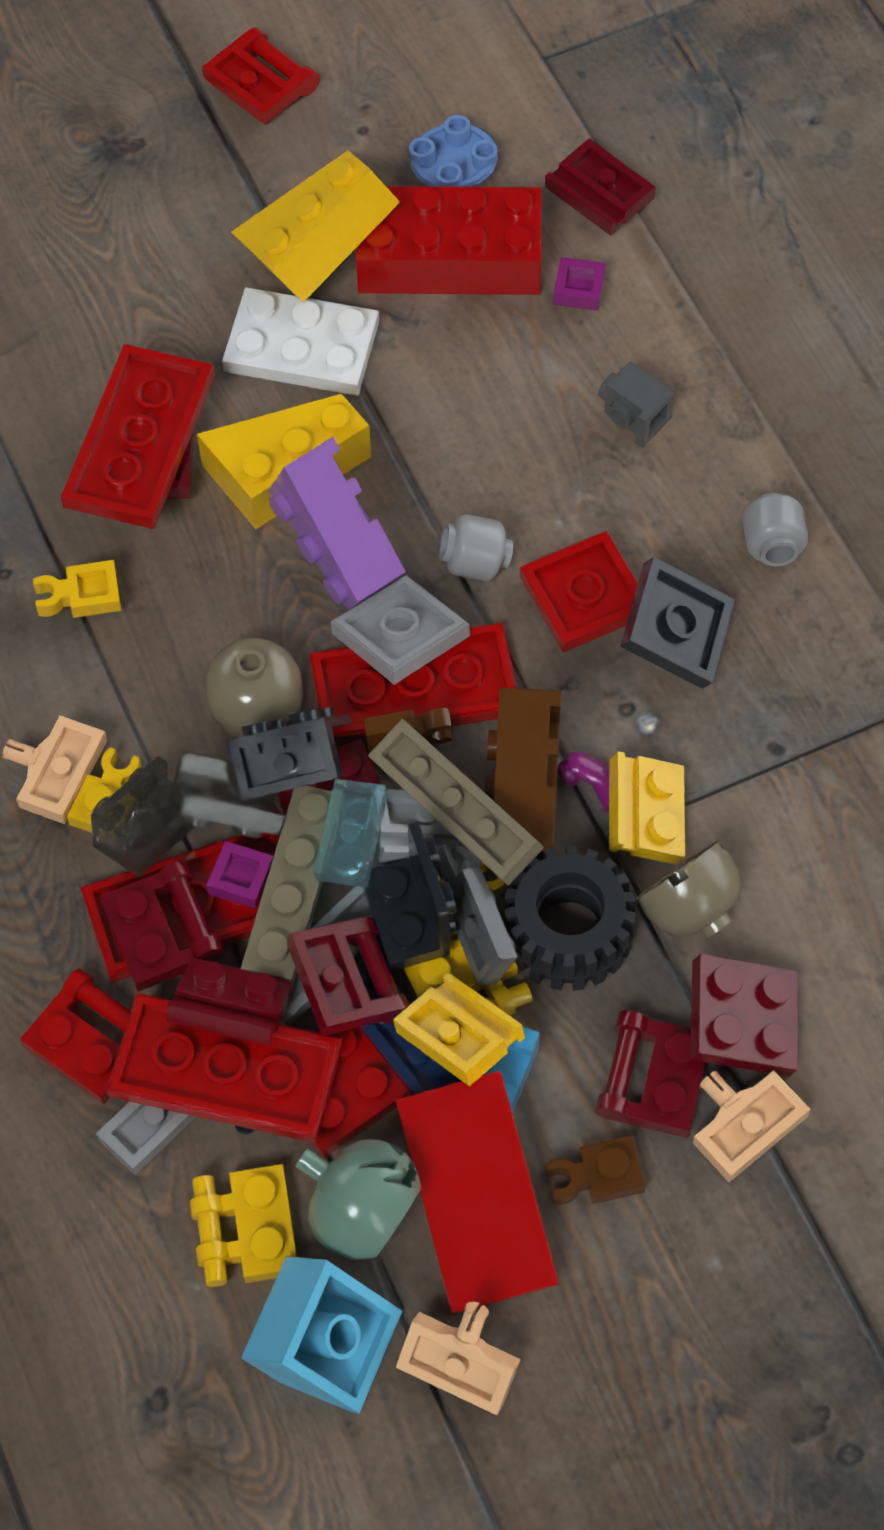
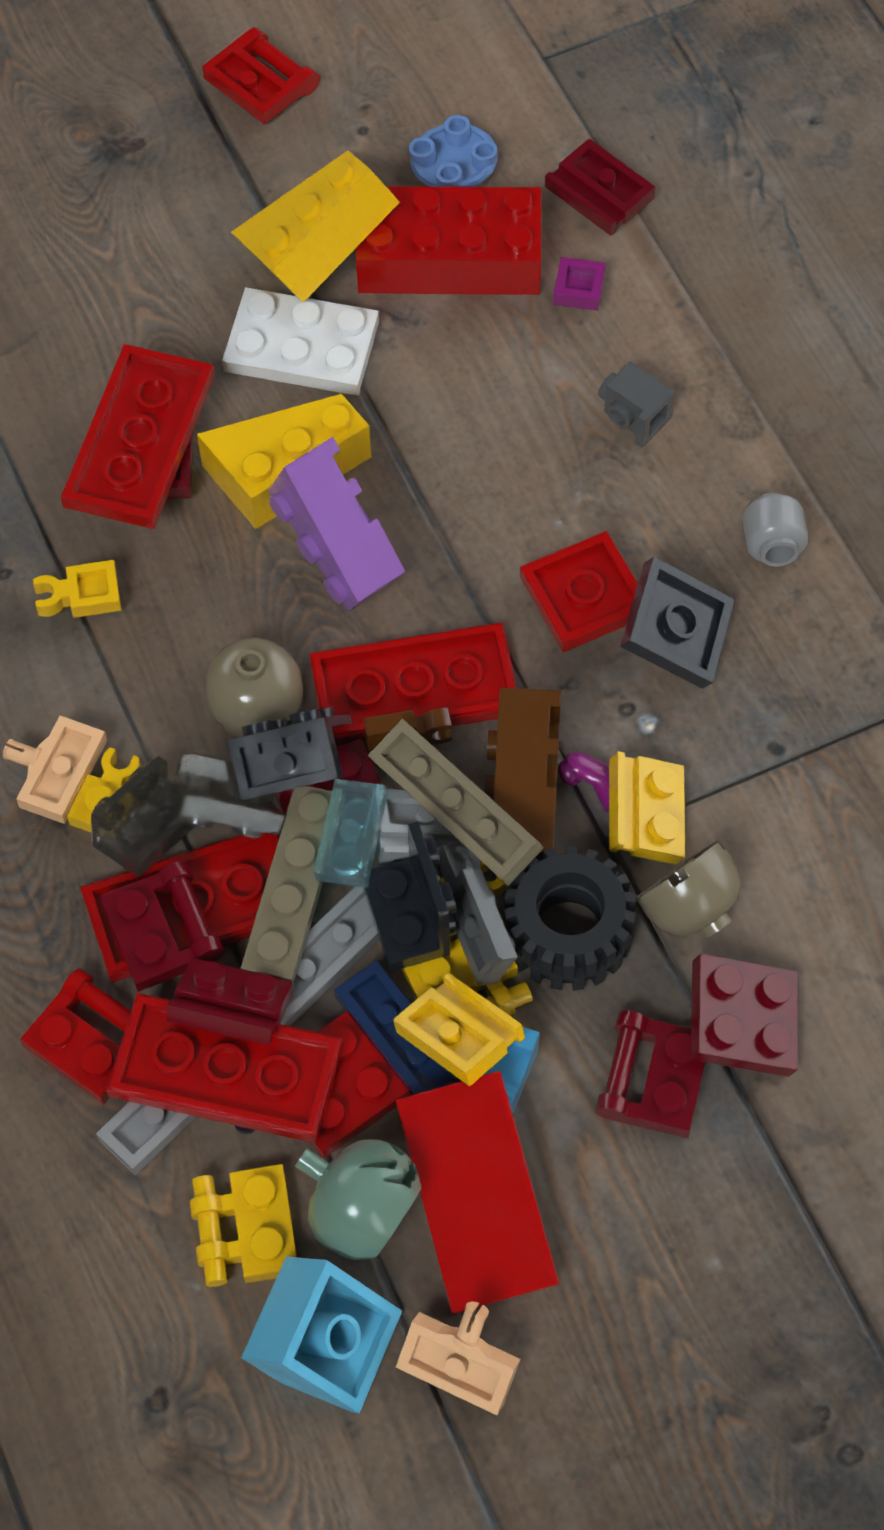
(240, 874): magenta plate -> none
(334, 980): dark red plate -> none
(400, 629): light grey tile -> none
(475, 547): light grey head -> none
(606, 1170): reddish brown plate -> none
(747, 1122): light nougat plate -> none

